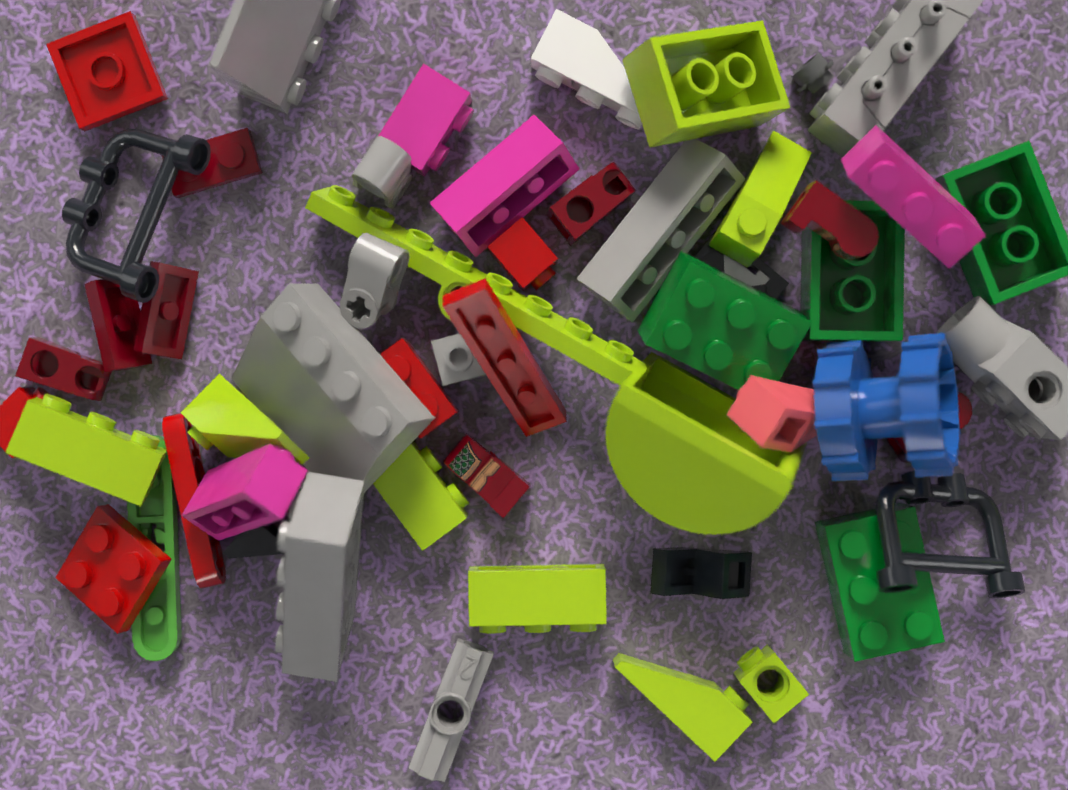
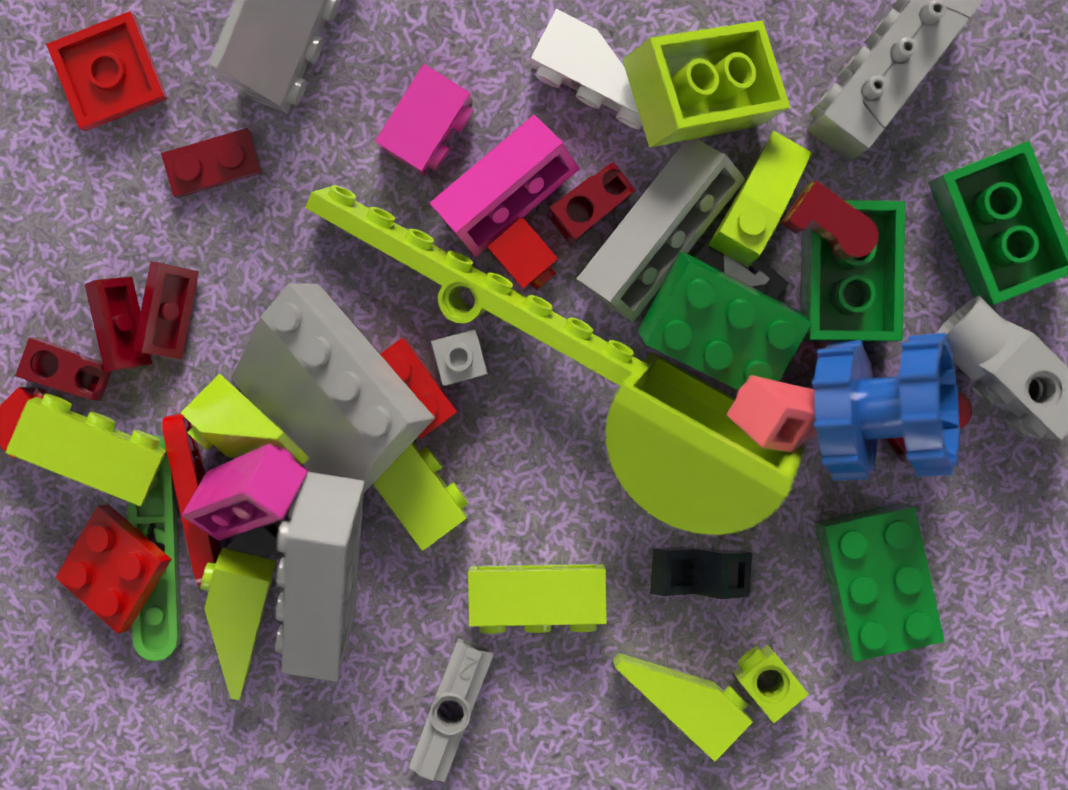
(135, 279): black bar -> none
(235, 609): none -> lime slope
(372, 280): light grey piece -> none
(384, 171): light grey piece -> none
(486, 474): dark red leg -> none
(504, 357): red plate -> none
(813, 74): dark grey plate -> none
(912, 197): dark pink brick -> none
(951, 492): black bar -> none

